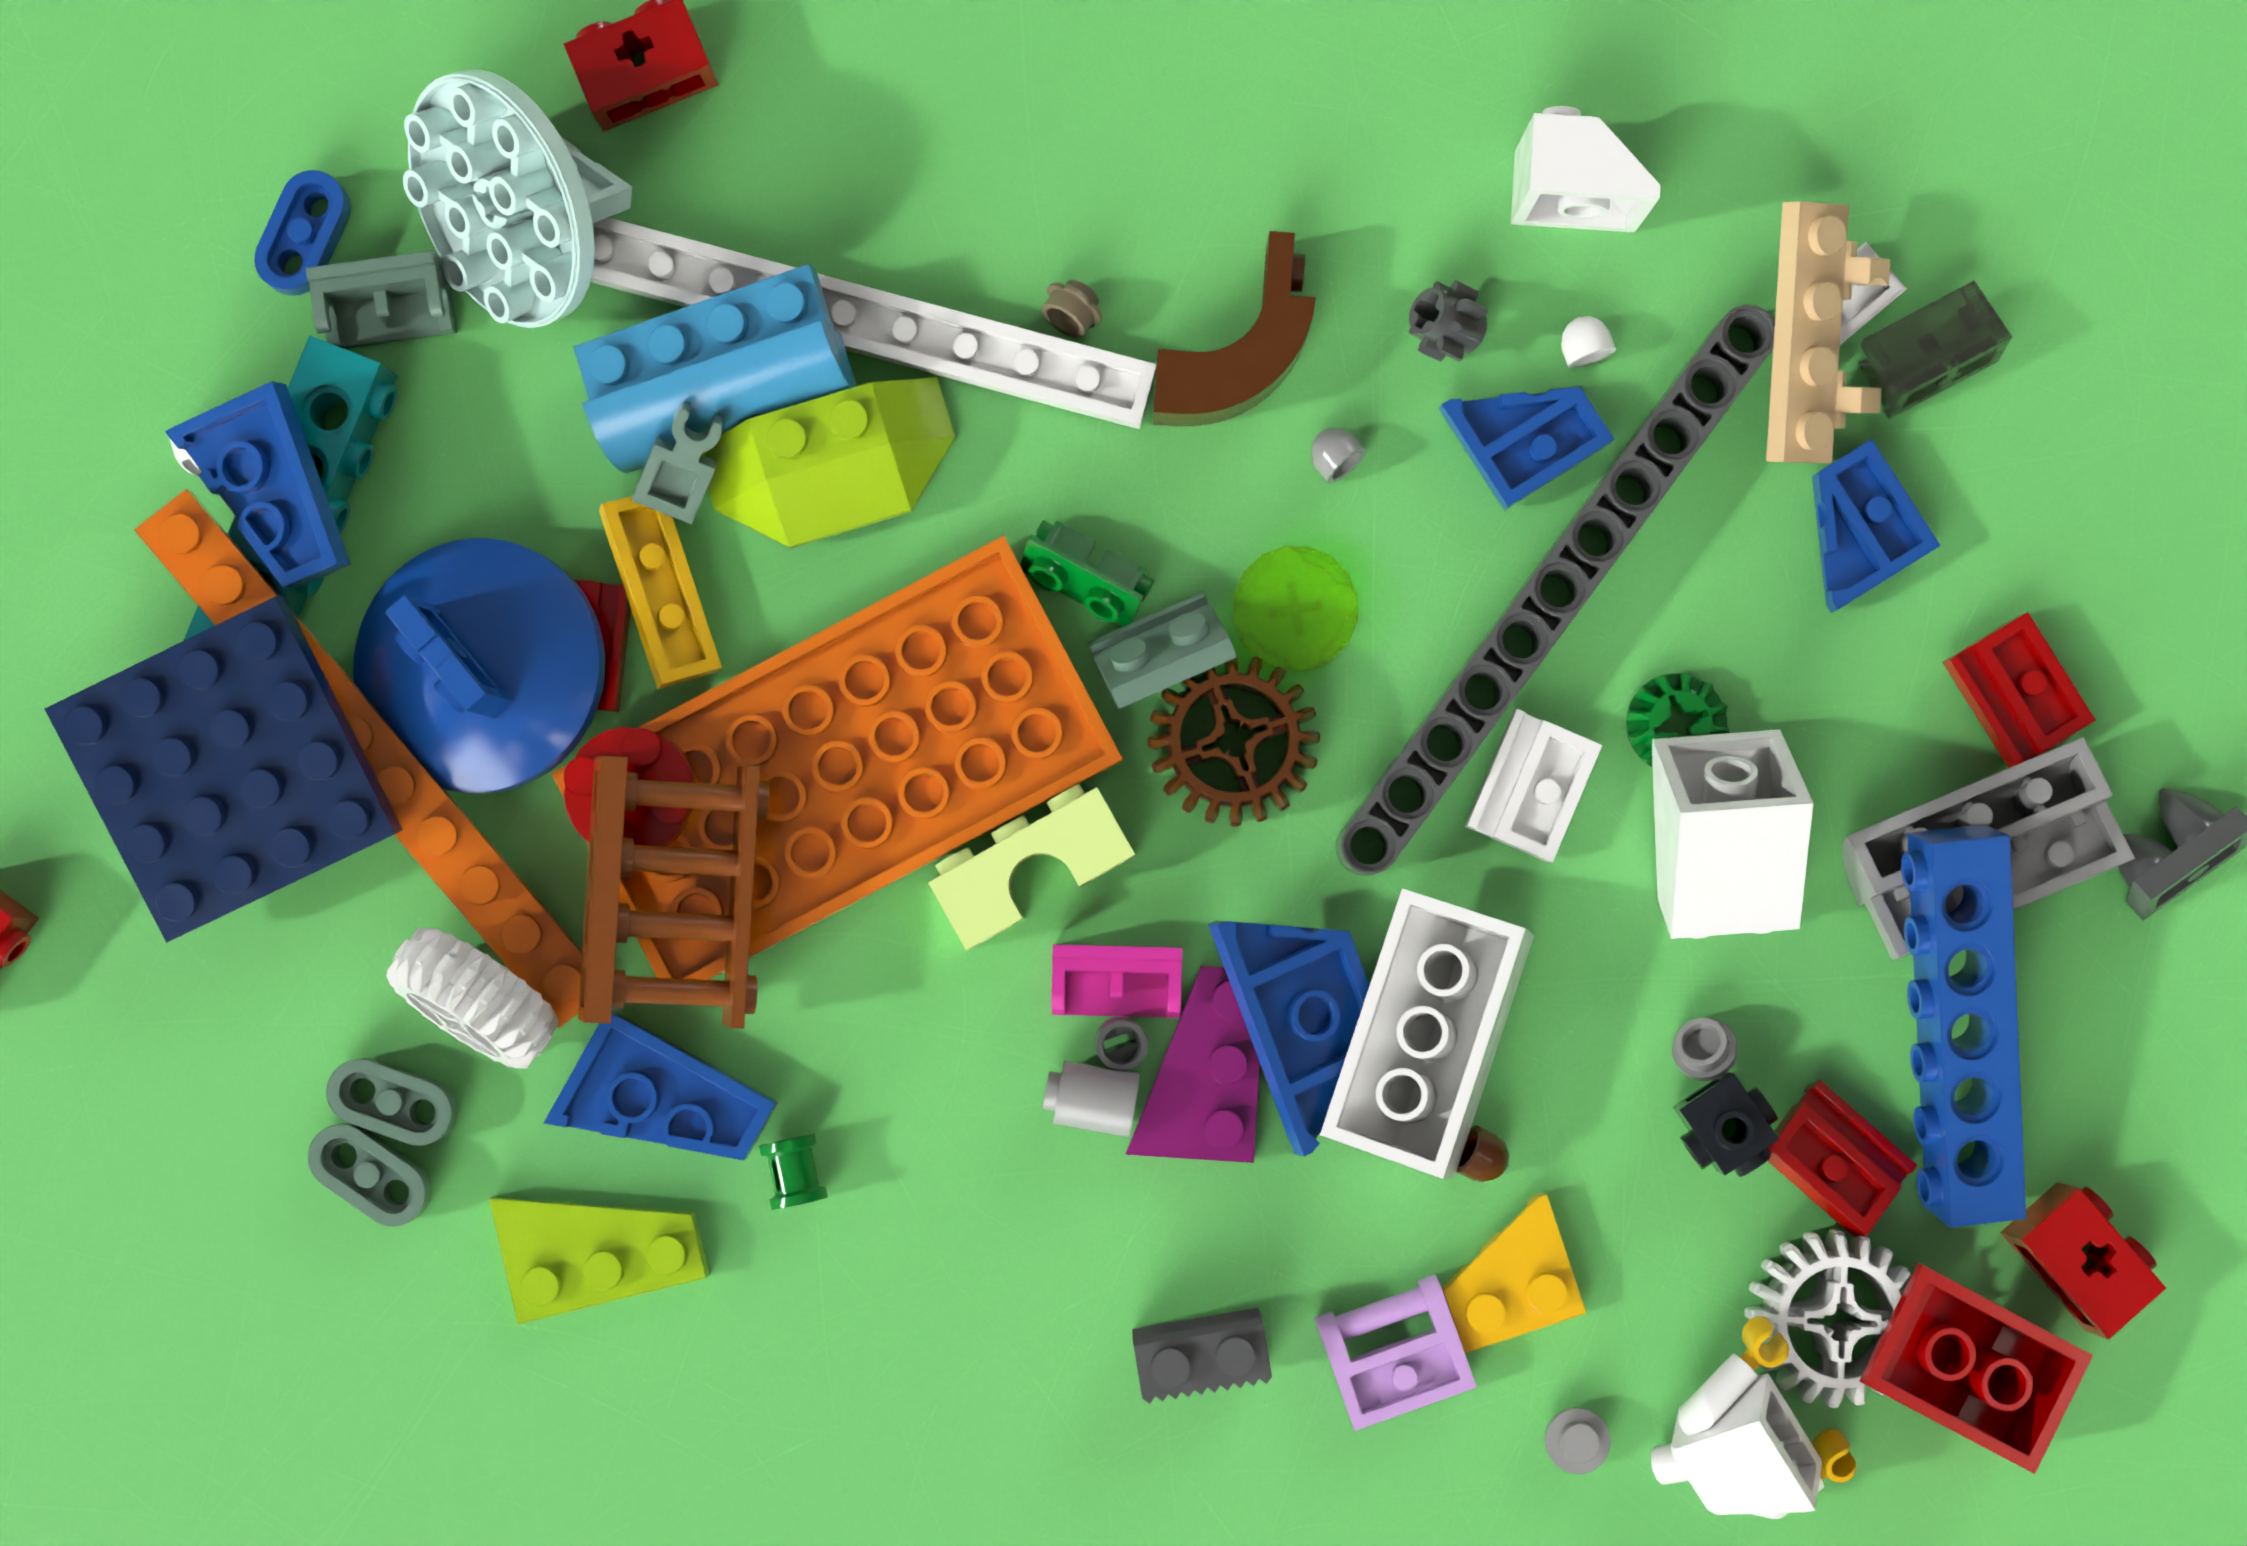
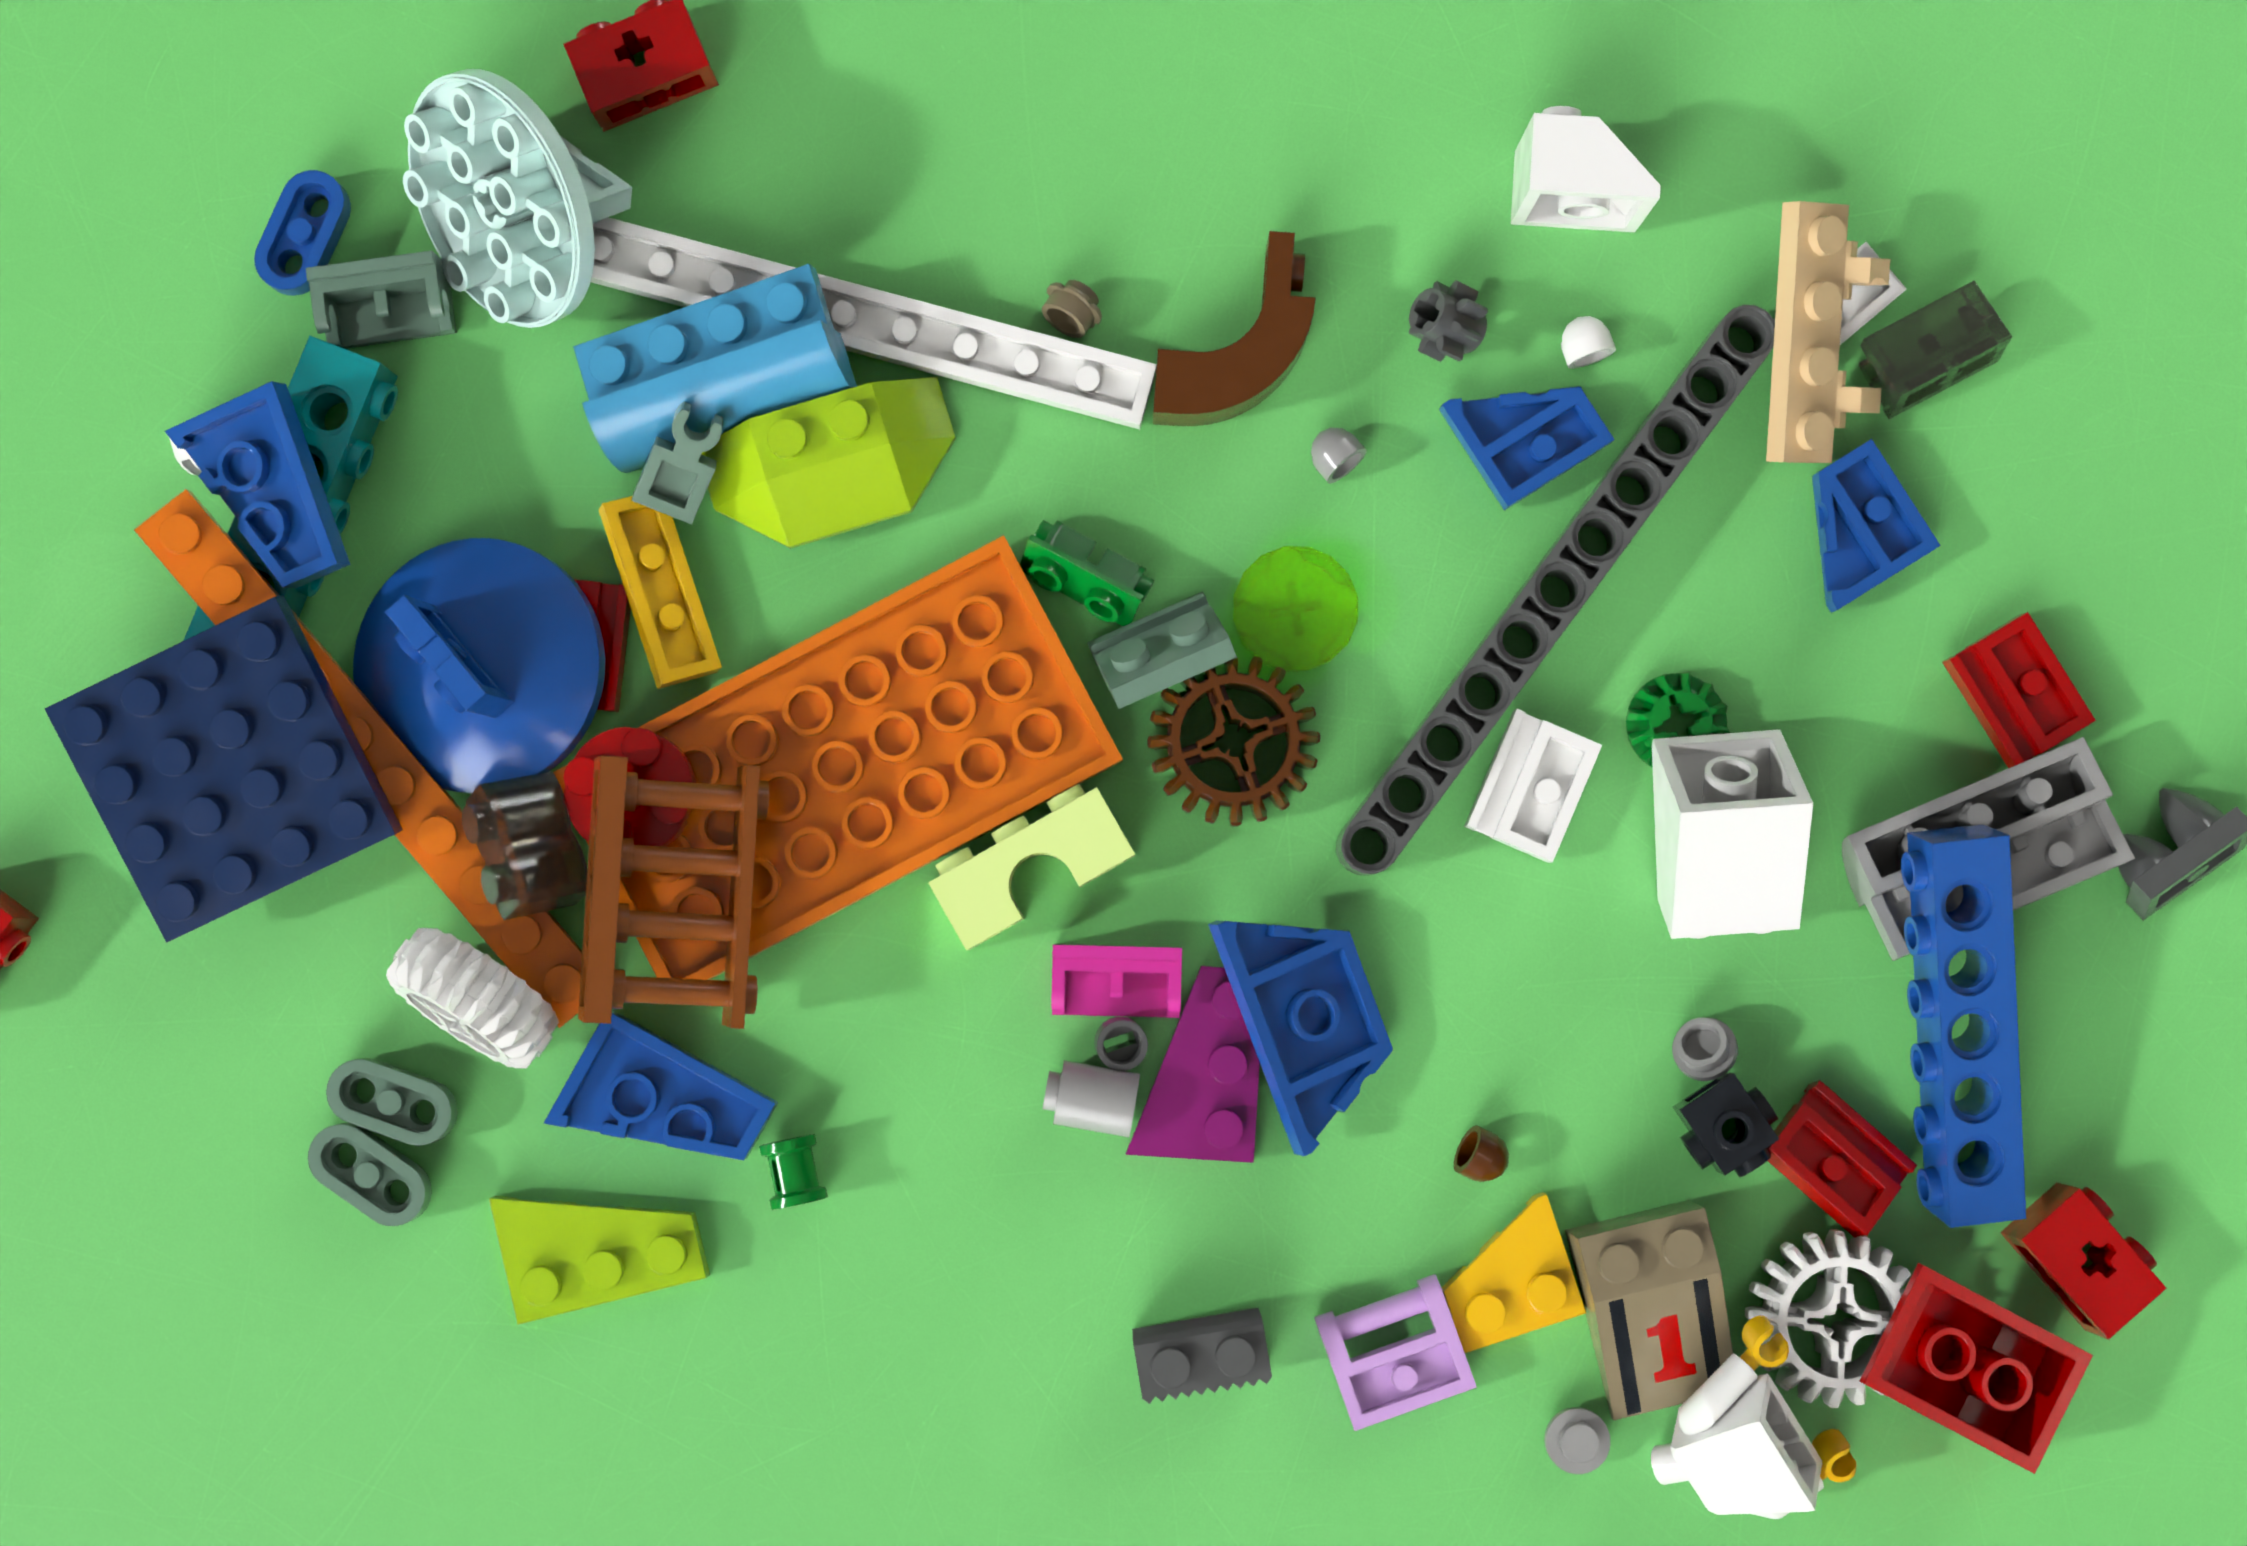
(526, 845): none -> clear smoke brick
(1427, 1034): white slope -> none
(1652, 1304): none -> dark tan slope

